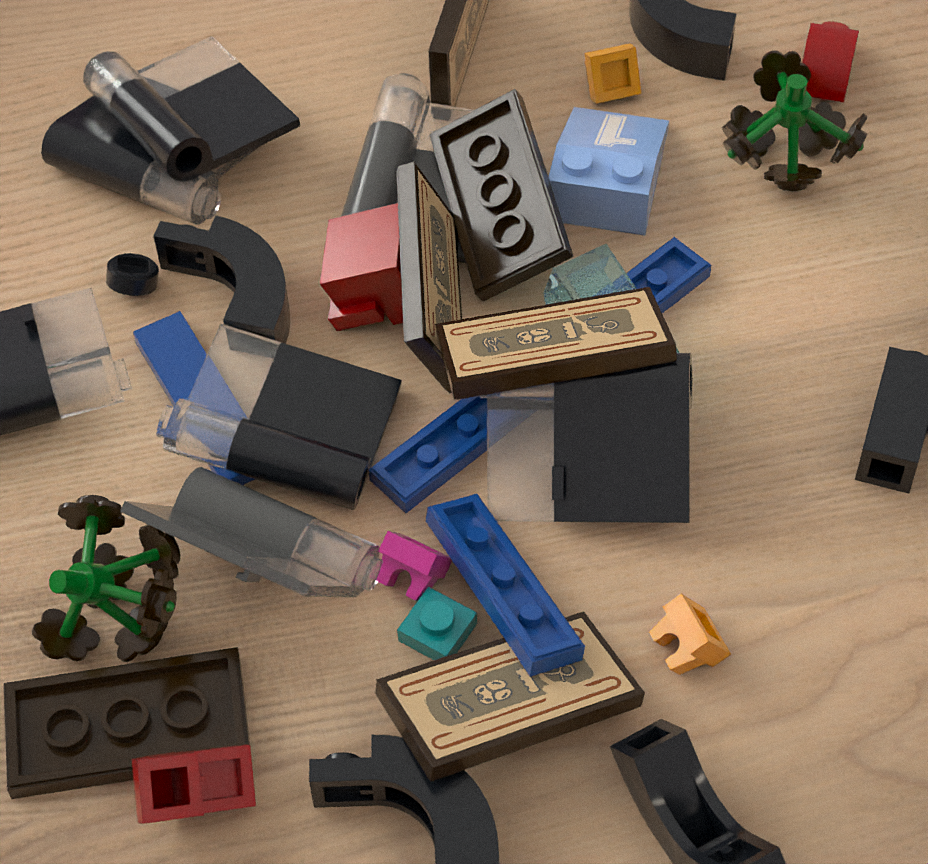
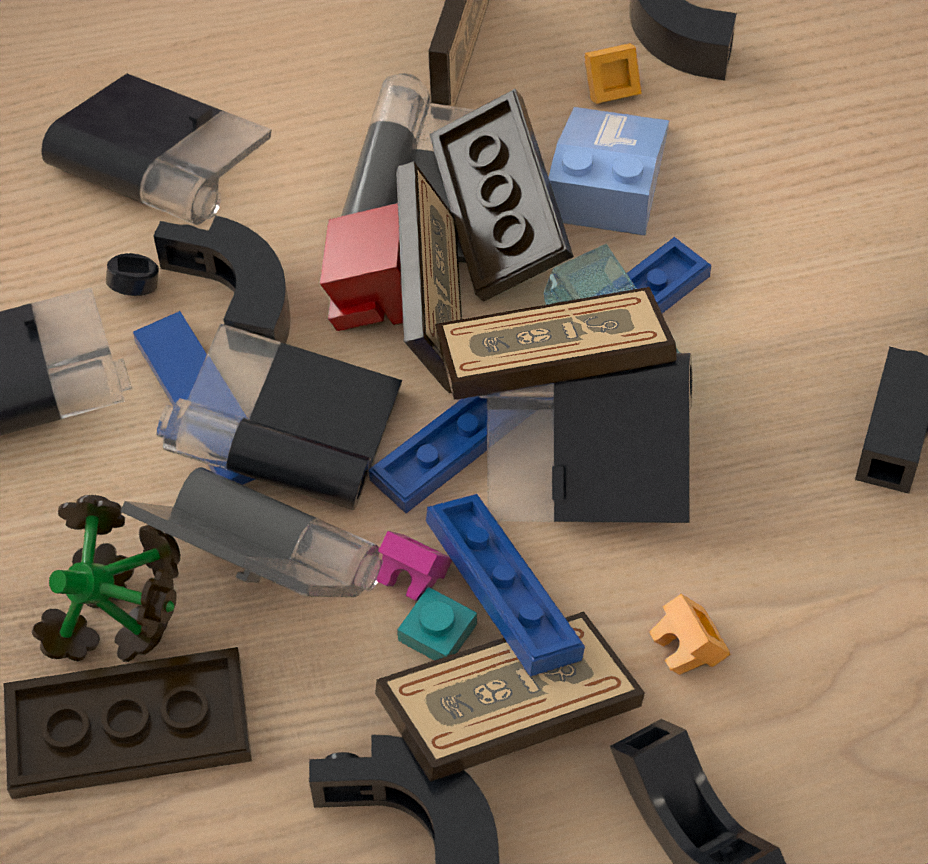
(189, 107): black door -> none
(193, 783): red brick -> none
(750, 134): dark brown plant -> none
(830, 59): red brick -> none

